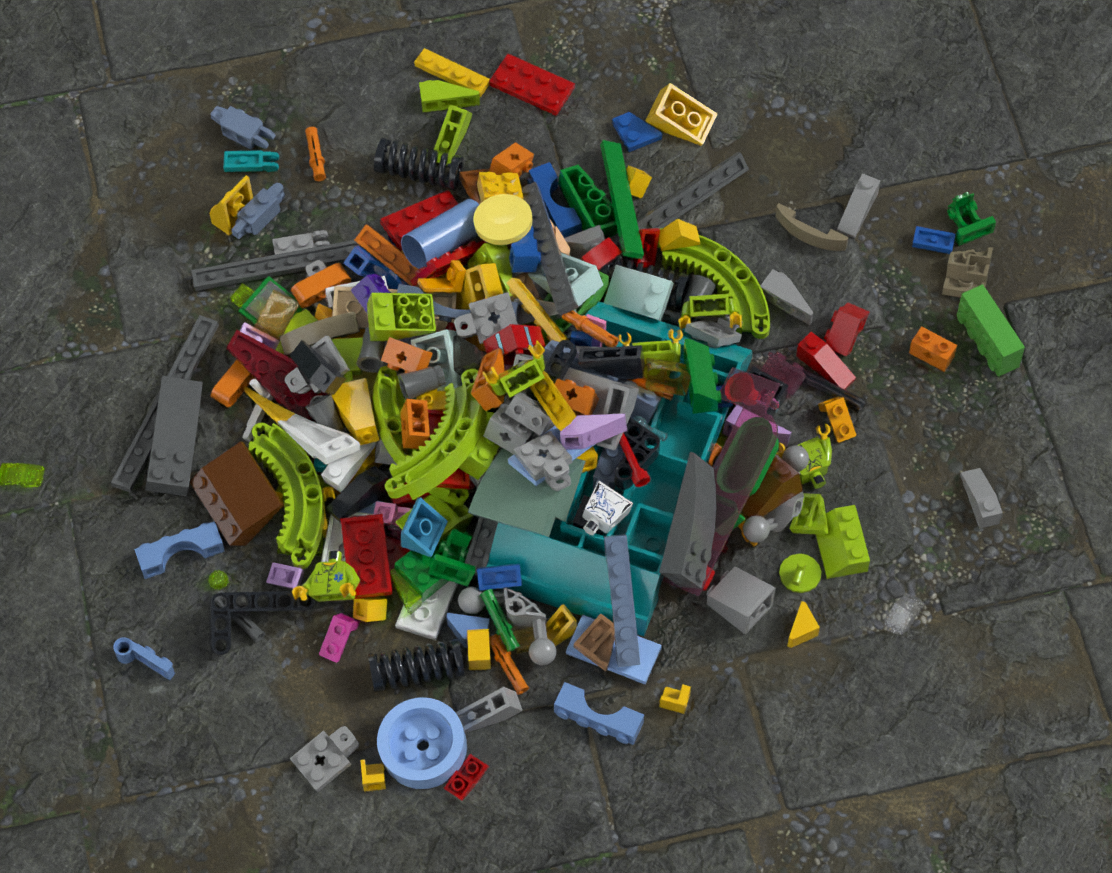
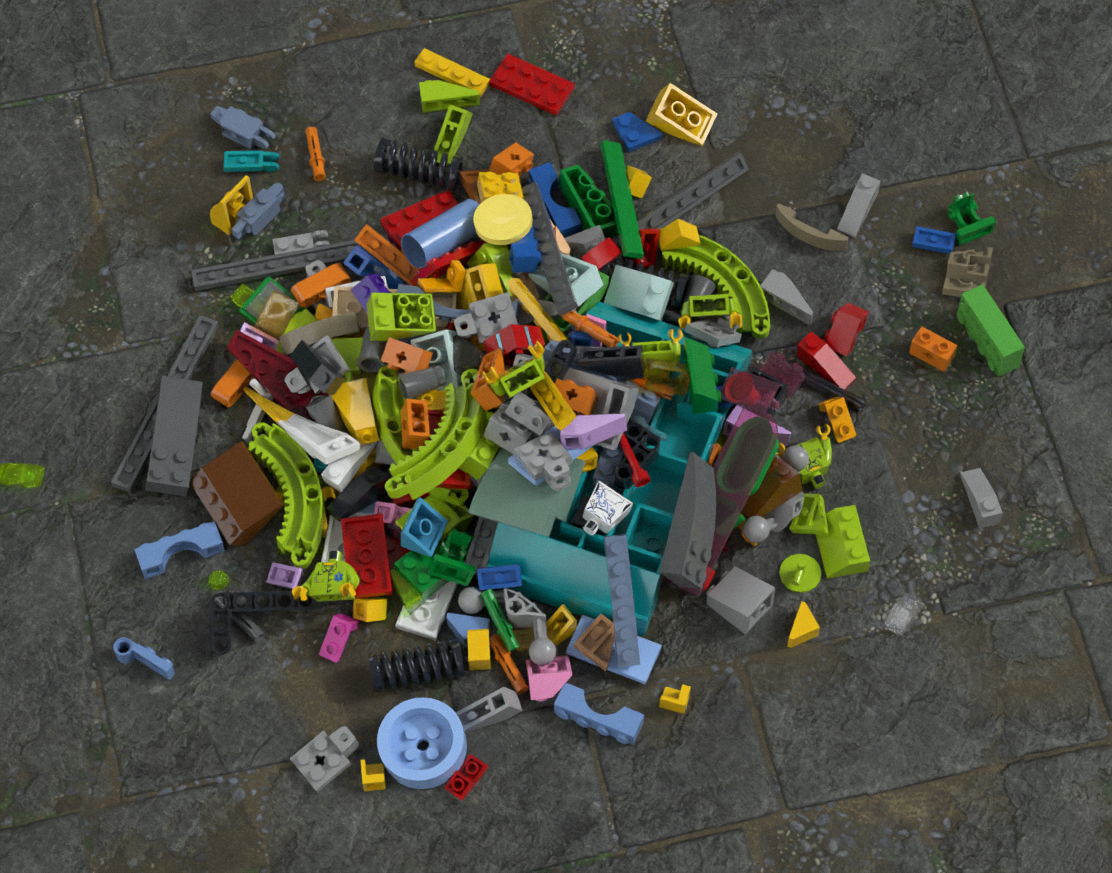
(548, 679): none -> bright pink slope

